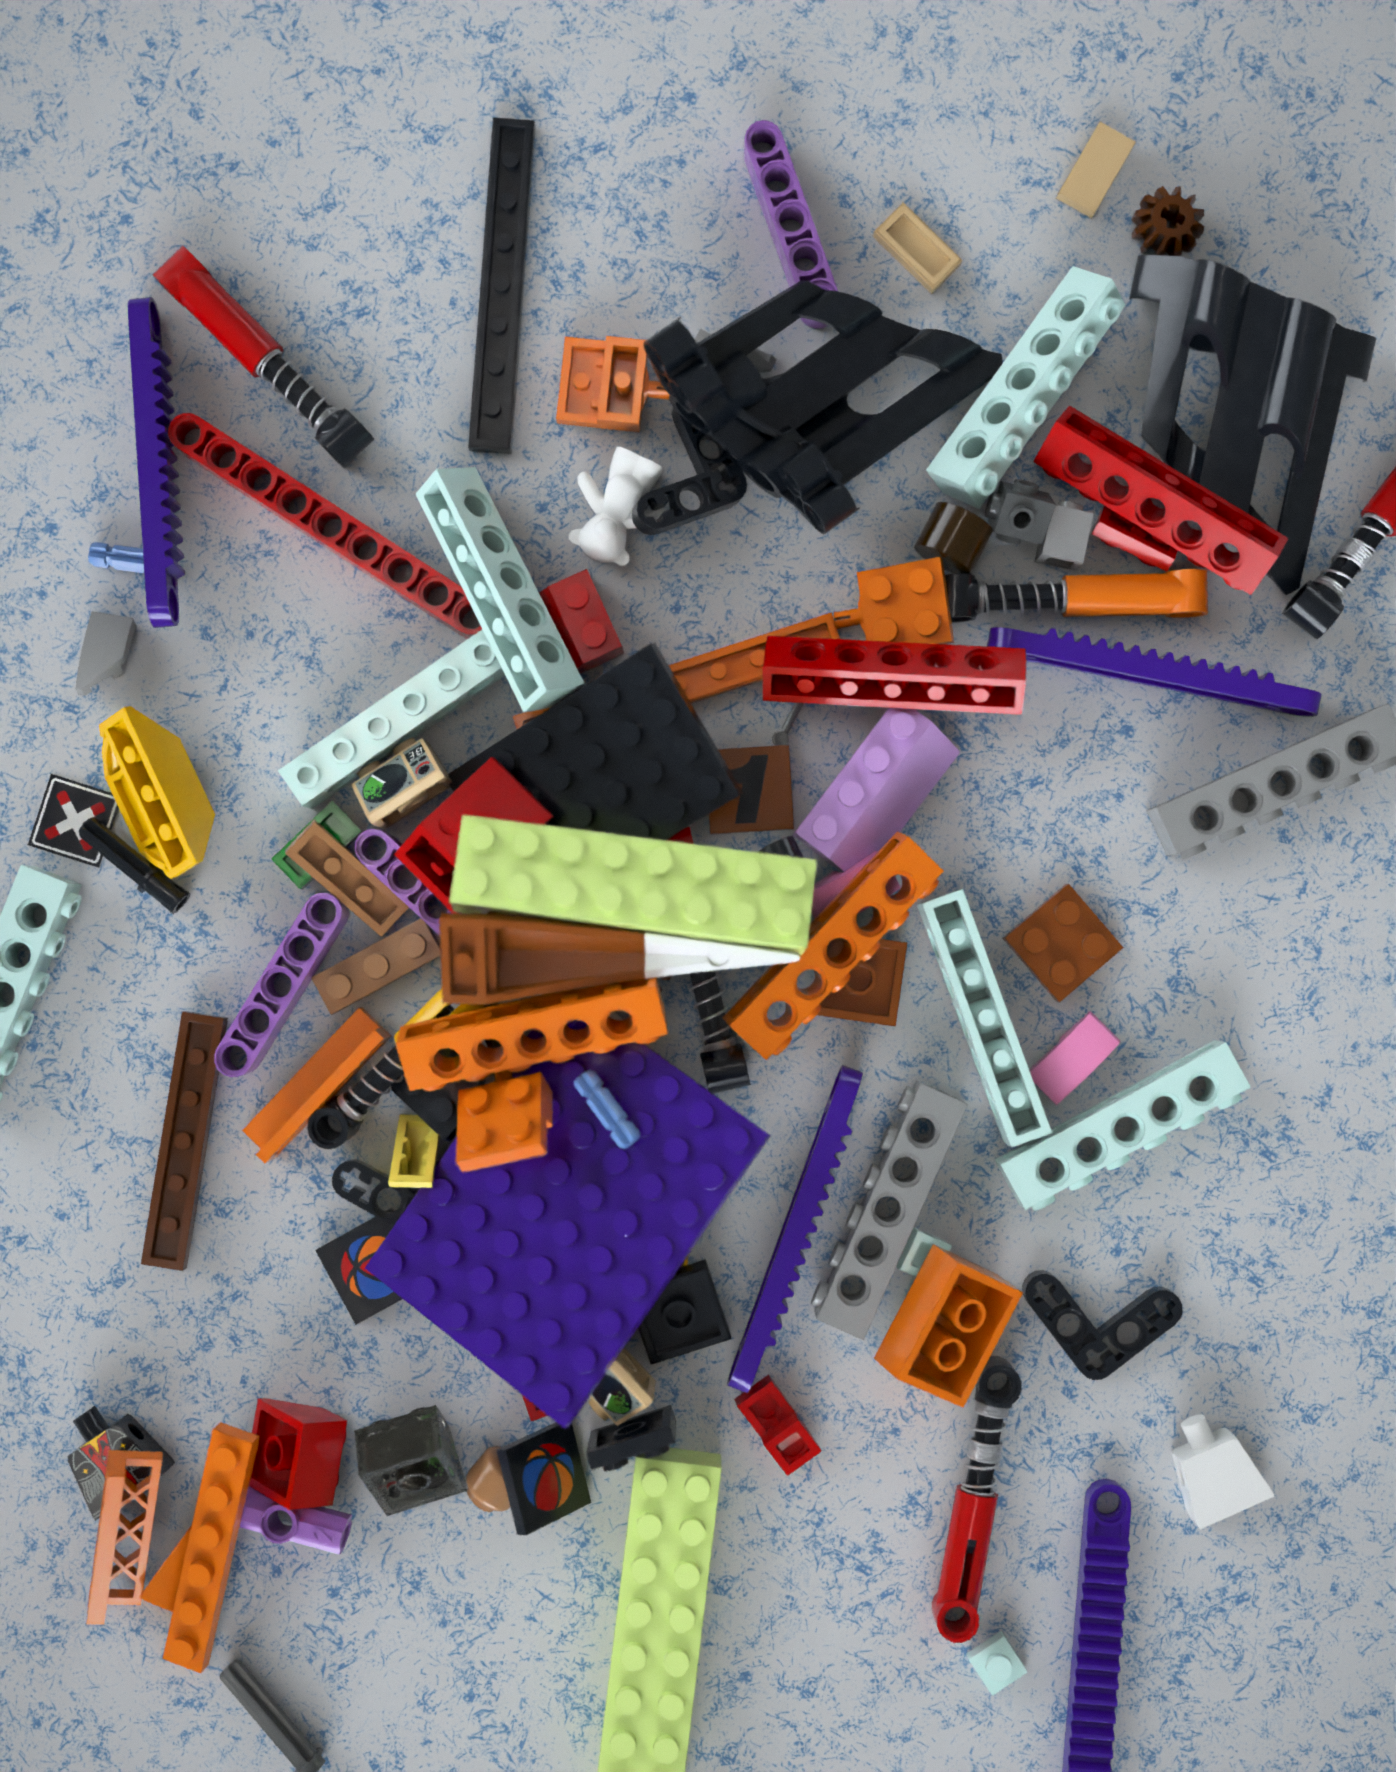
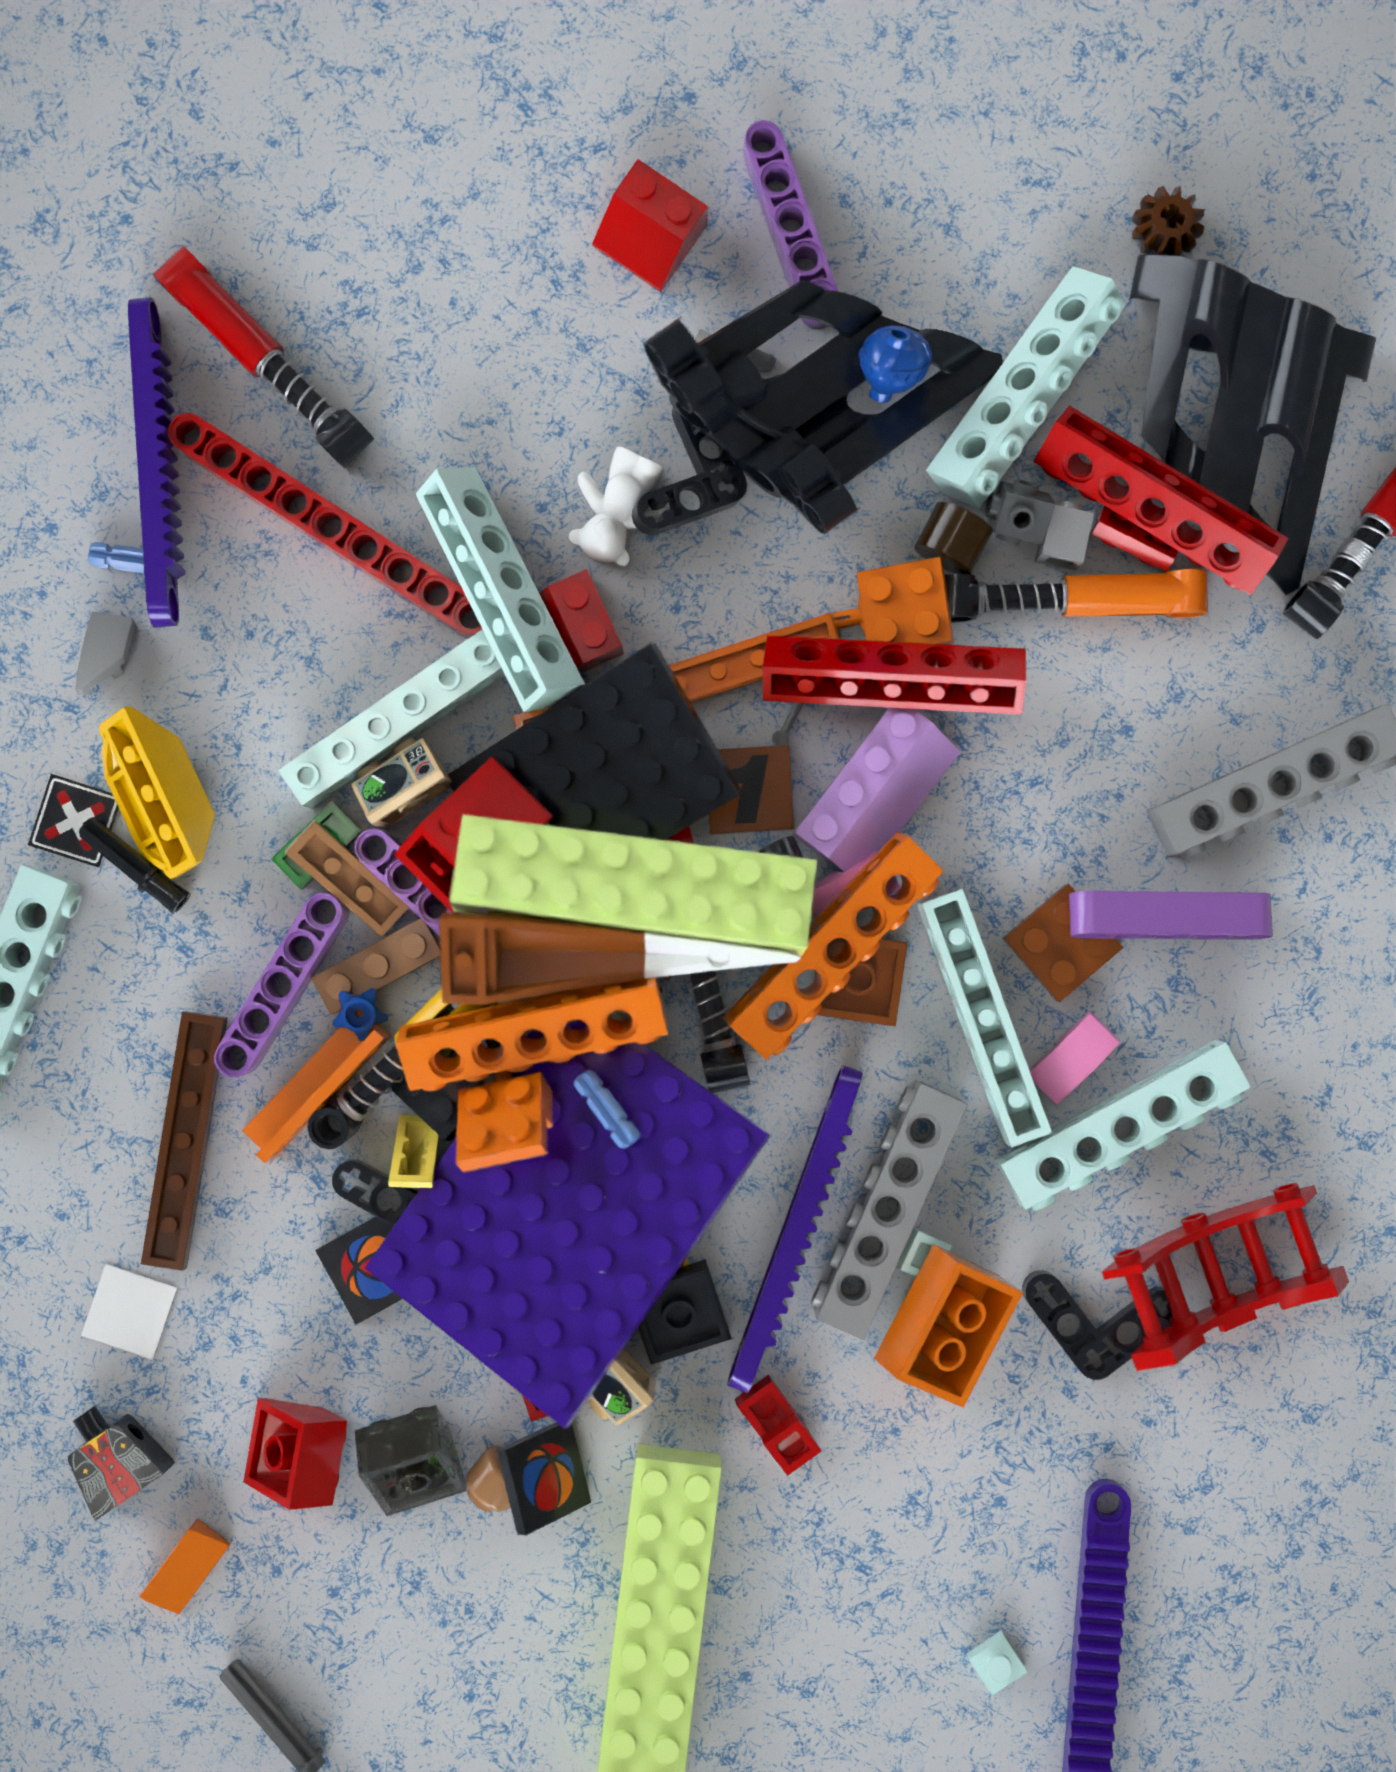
(109, 1535): orange fence -> none
(129, 1311): none -> white sticker
(210, 1547): orange plate -> none
(311, 1527): medium lavender piece -> none
(359, 1025): none -> blue plate
(502, 285): black tile -> none
(605, 383): orange plate -> none
(645, 1433): black plate -> none
(650, 225): none -> red slope
(894, 361): none -> blue helmet
(917, 248): tan tile -> none
(974, 1508): piece -> none
(1095, 169): tan tile -> none
(1159, 672): dark purple gear -> none
(1170, 915): none -> medium lavender beam
(1216, 1474): white torso -> none
(1226, 1311): none -> red fence

